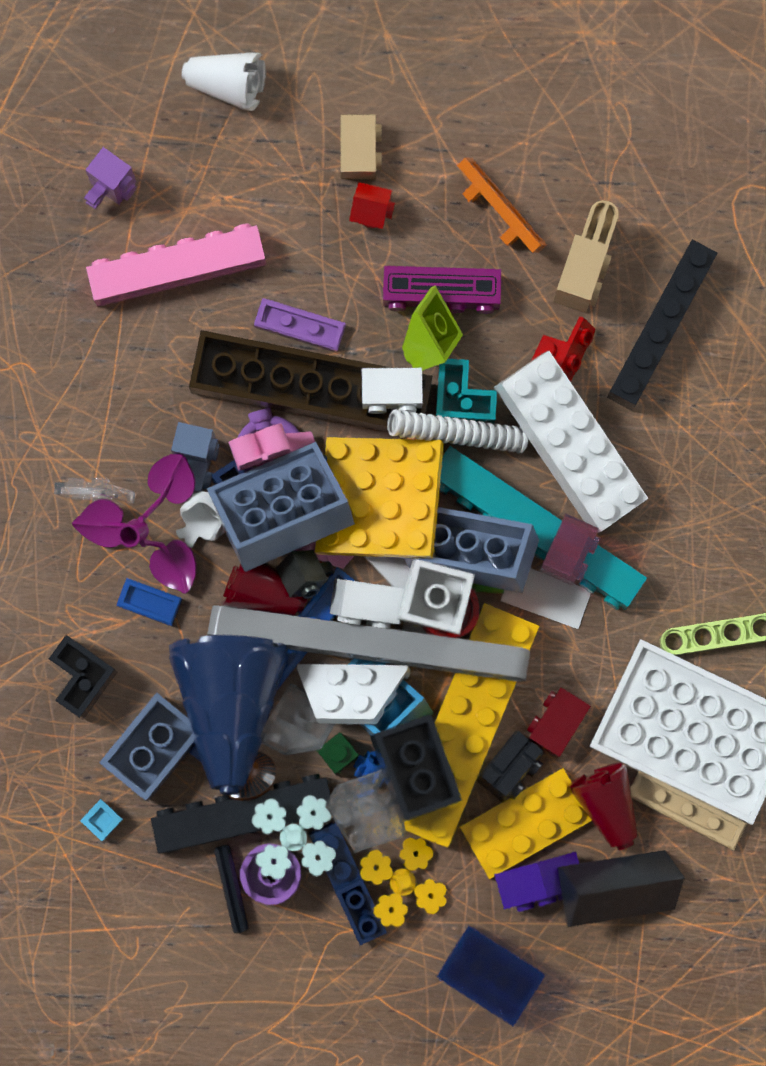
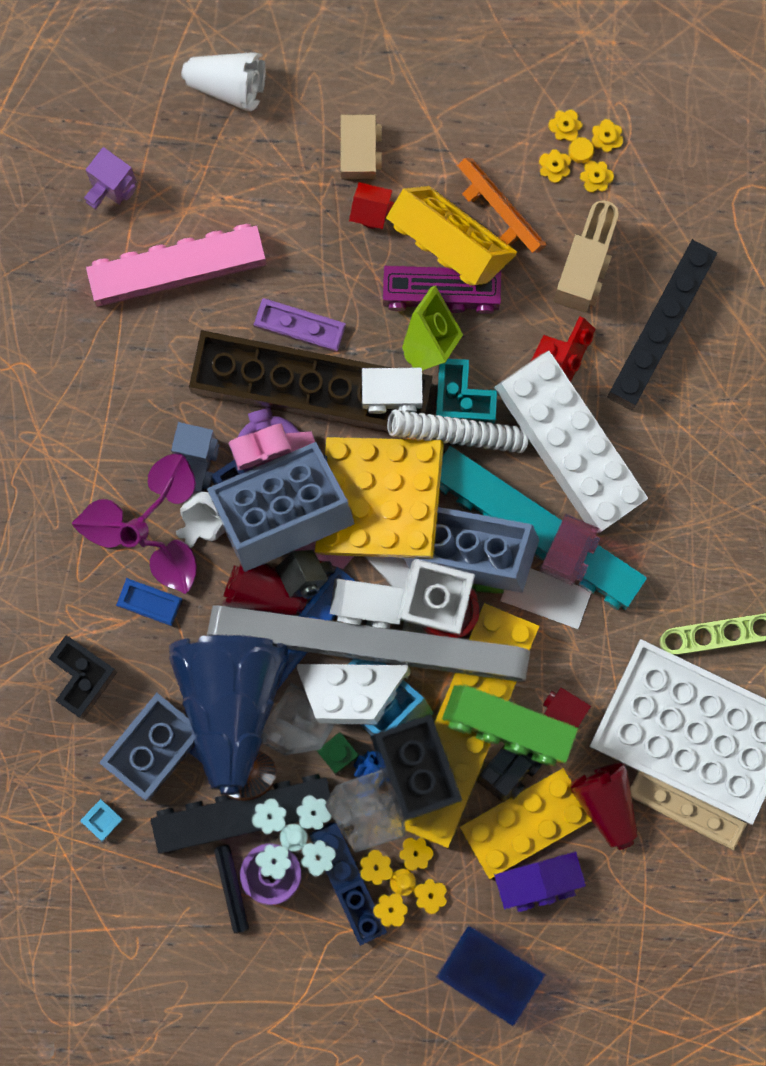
(97, 489): clear wing -> none
(449, 234): none -> yellow slope
(509, 723): none -> bright green brick
(580, 150): none -> yellow plant
(619, 888): black slope -> none

